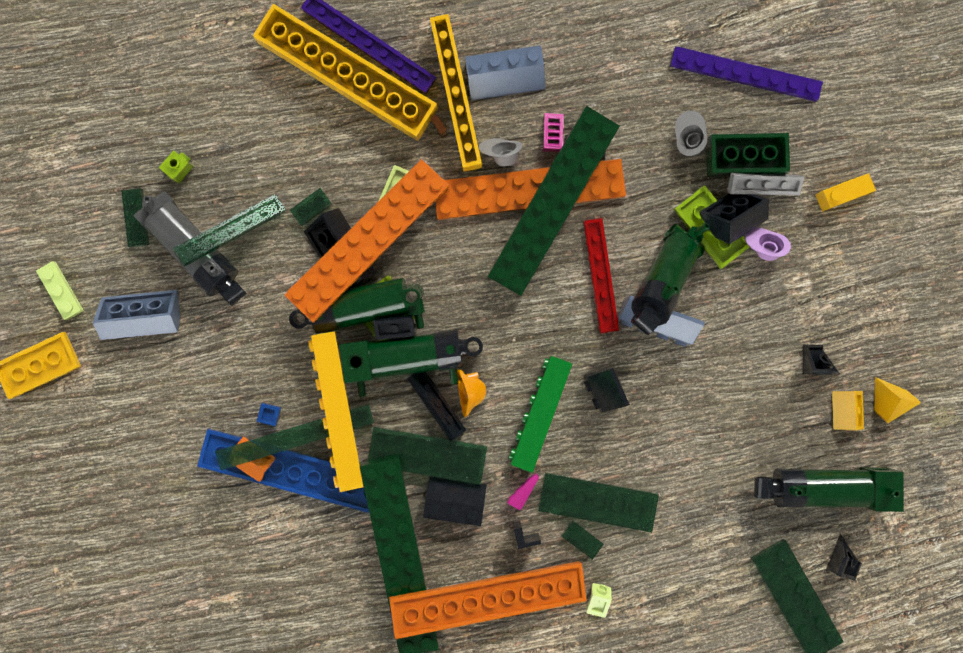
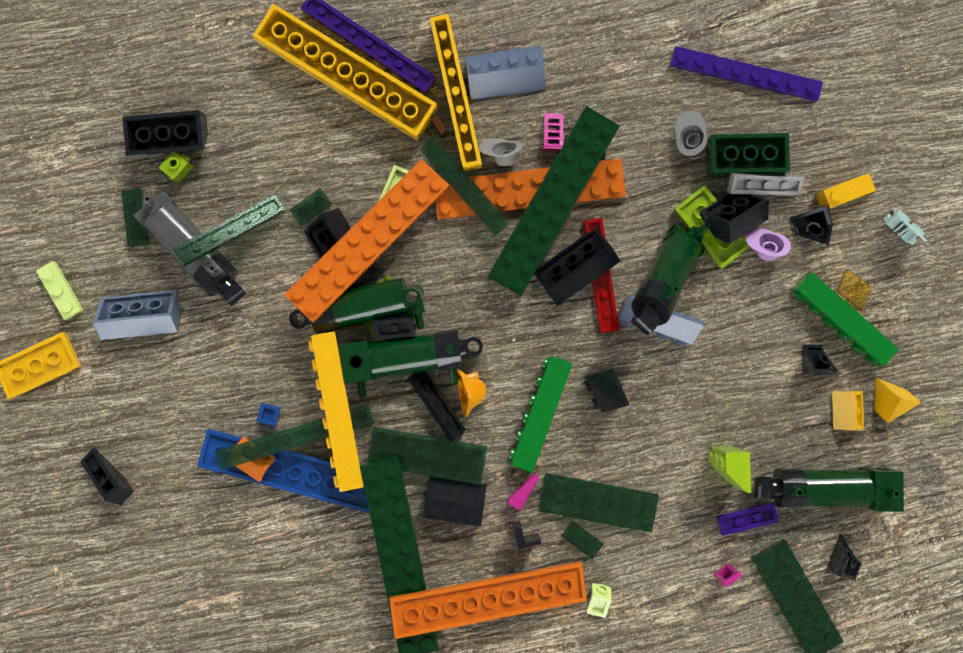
(106, 478): none -> black slope
(164, 132): none -> black slope
(464, 186): none -> clear green plate
(577, 266): none -> black slope
(727, 575): none -> dark pink slope
(732, 465): none -> lime slope
(747, 518): none -> dark purple plate
(814, 225): none -> black slope
(844, 319): none -> green brick
(854, 289): none -> clear yellow piece
(899, 219): none -> light aqua hinge

